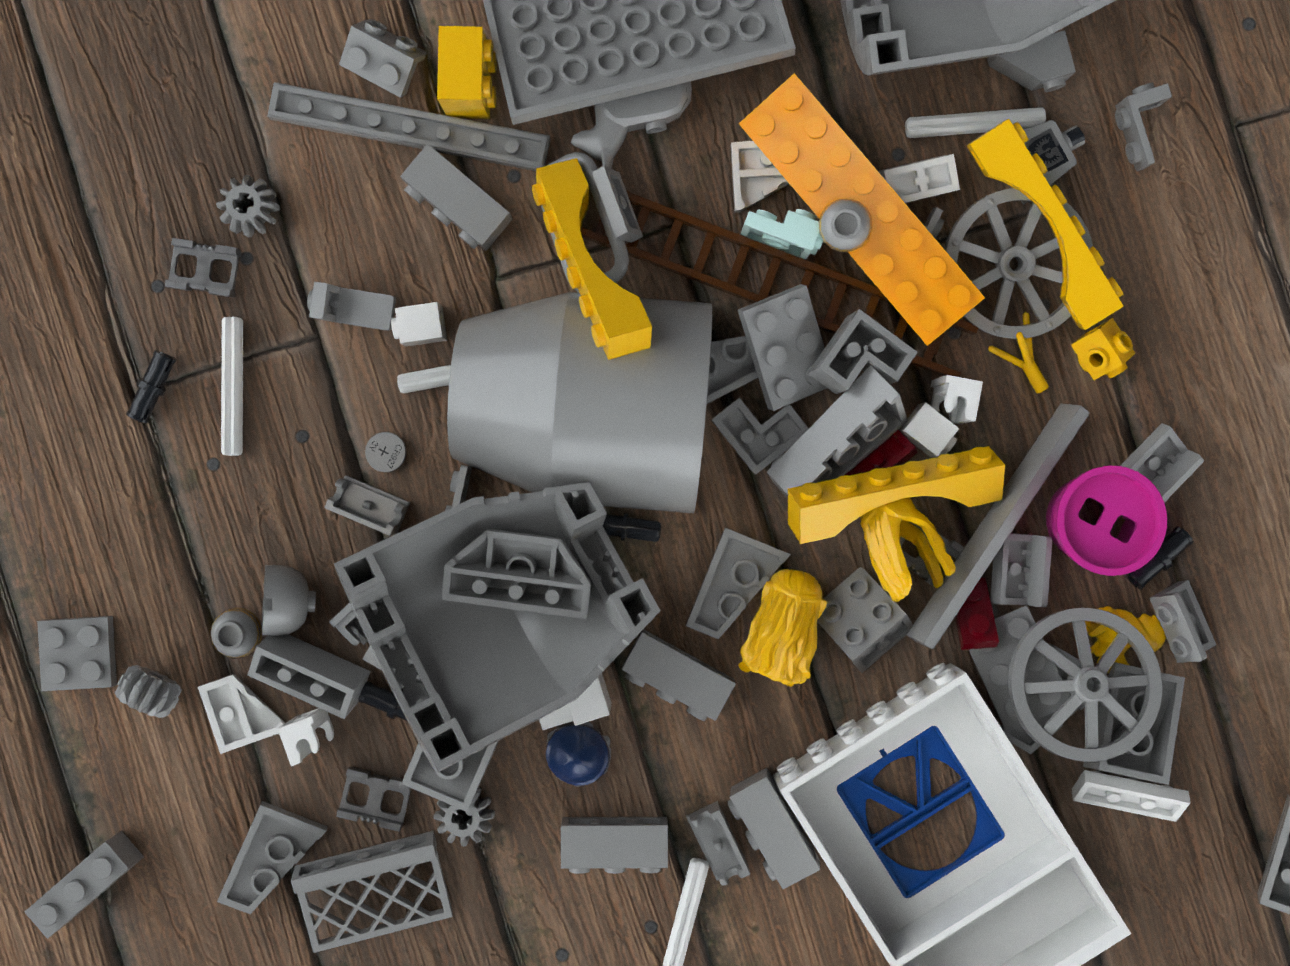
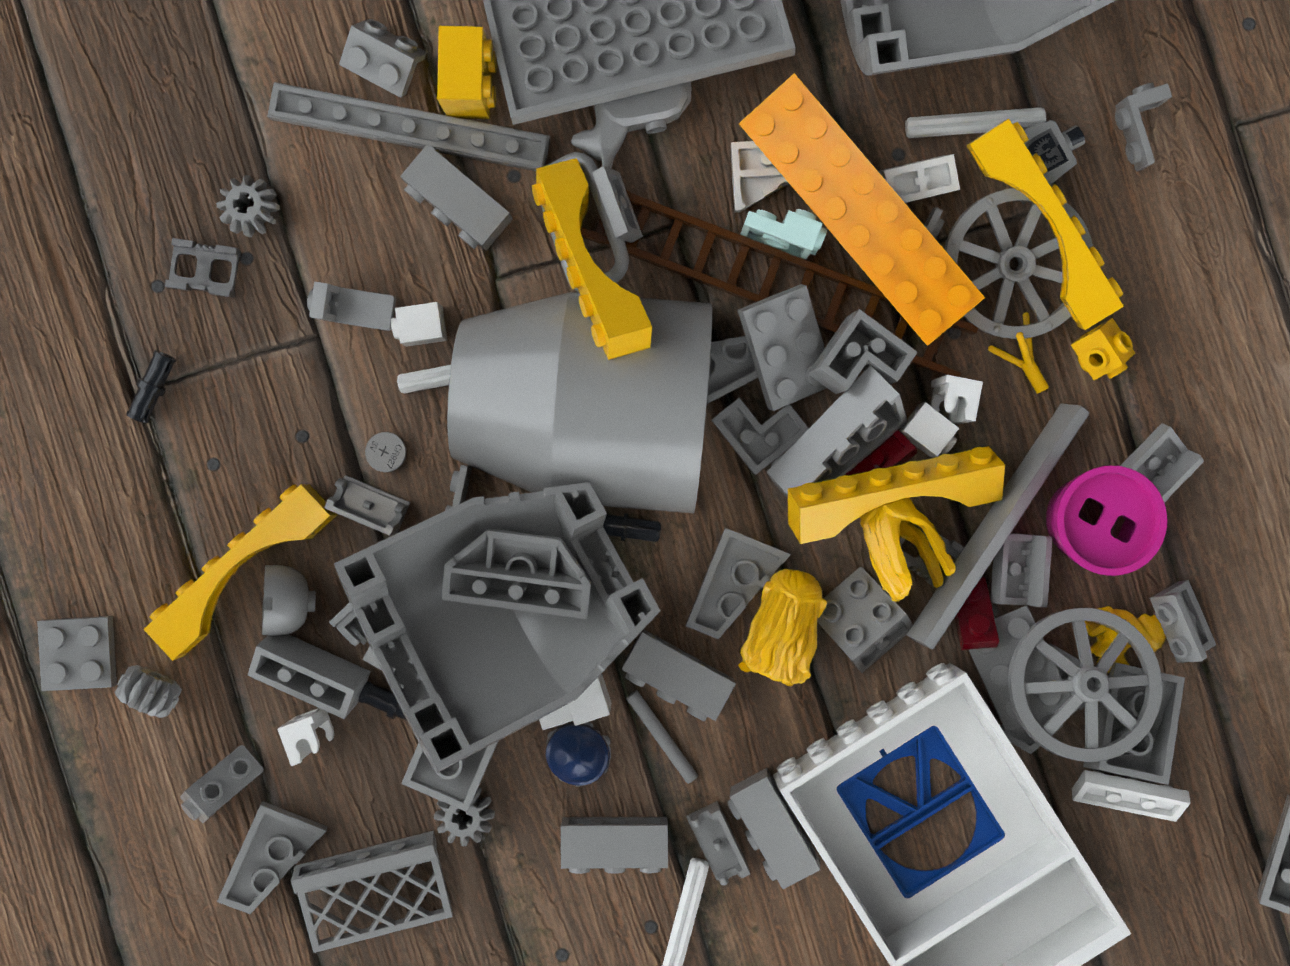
(84, 884): light grey brick -> none
(189, 618): none -> yellow arch
(220, 784): none -> light grey bracket
(232, 387): white axle -> none
(236, 633): light grey piece -> none
(237, 713): white wing -> none
(372, 810): flat silver piece -> none
(662, 737): none -> light grey bar
(845, 225): light grey piece -> none
(1040, 65): light grey slope -> none
(1171, 547): black pin -> none

